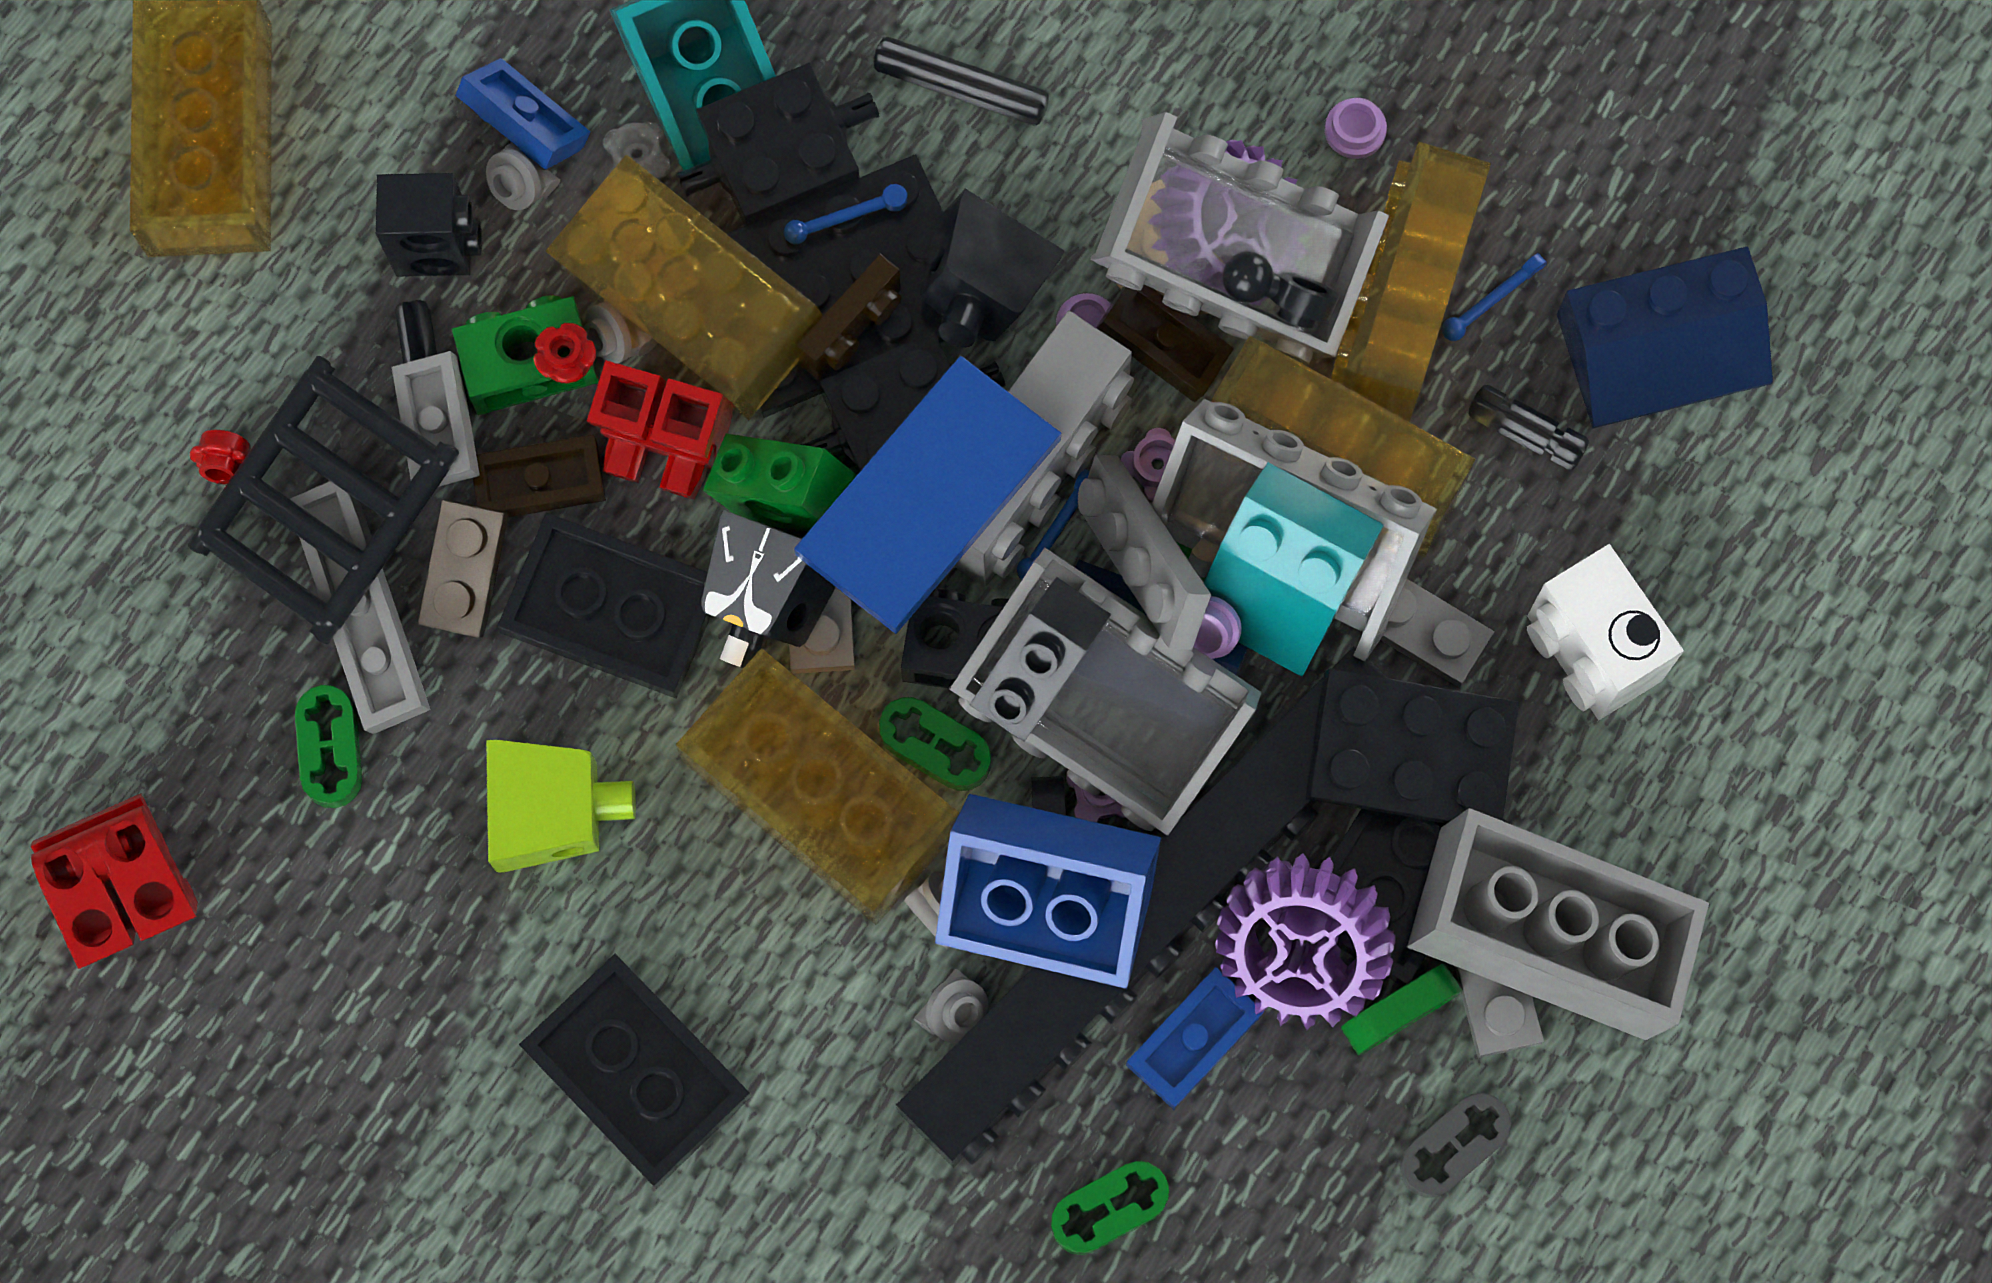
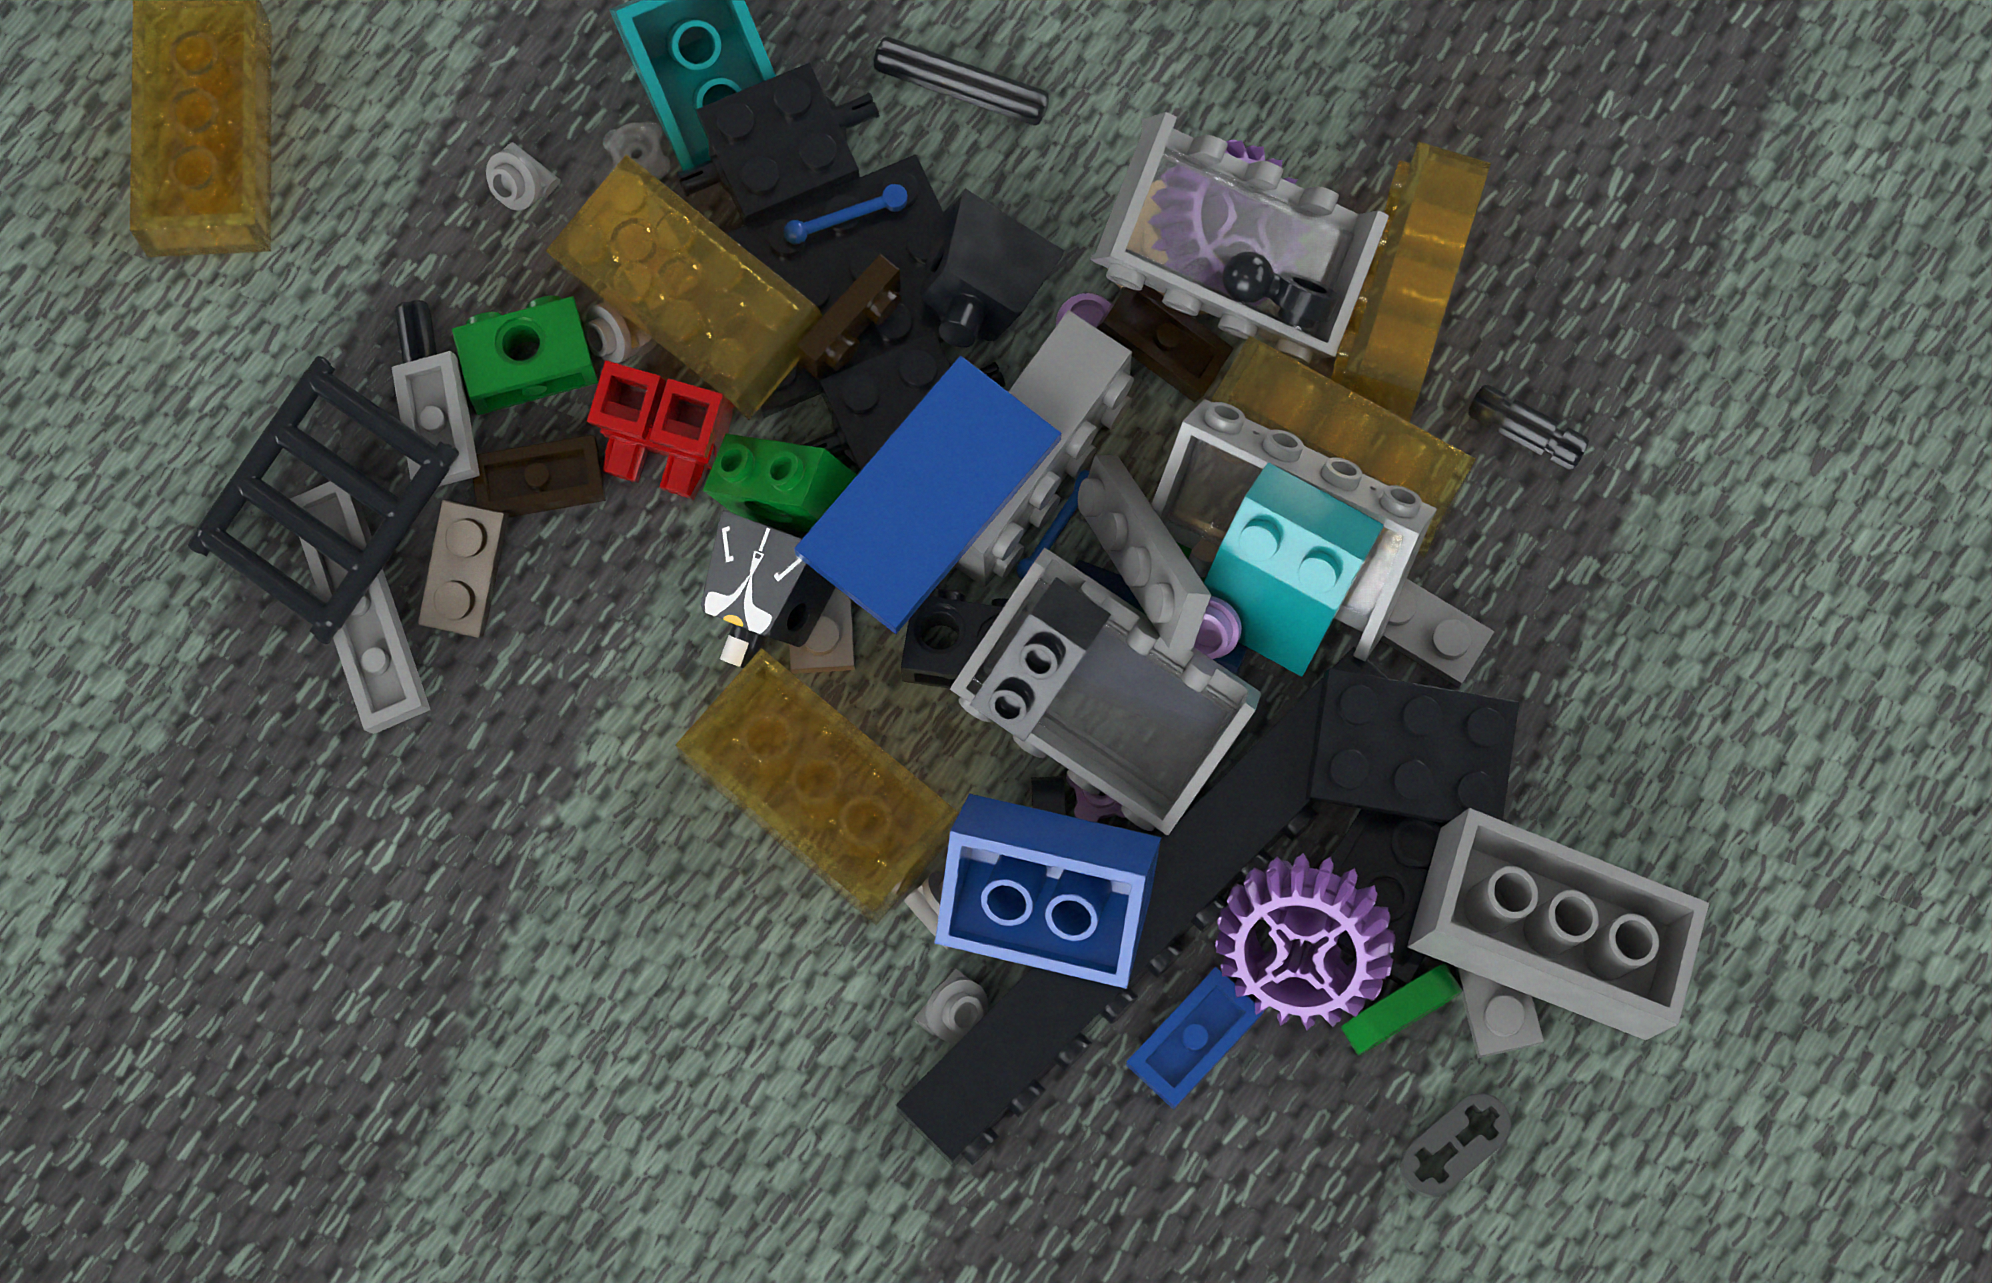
(118, 847): red hips -> none
(219, 455): red plate -> none
(312, 746): green beam -> none
(426, 224): black brick -> none
(522, 113): blue plate -> none
(547, 803): lime torso -> none
(568, 368): red plate -> none
(608, 605): black plate -> none
(635, 1070): black plate -> none
(942, 730): green beam -> none
(1101, 1193): green beam -> none
(1155, 446): lavender plate -> none
(1355, 128): lavender plate -> none
(1455, 328): blue hinge -> none
(1602, 633): white brick -> none
(1668, 337): dark blue slope -> none

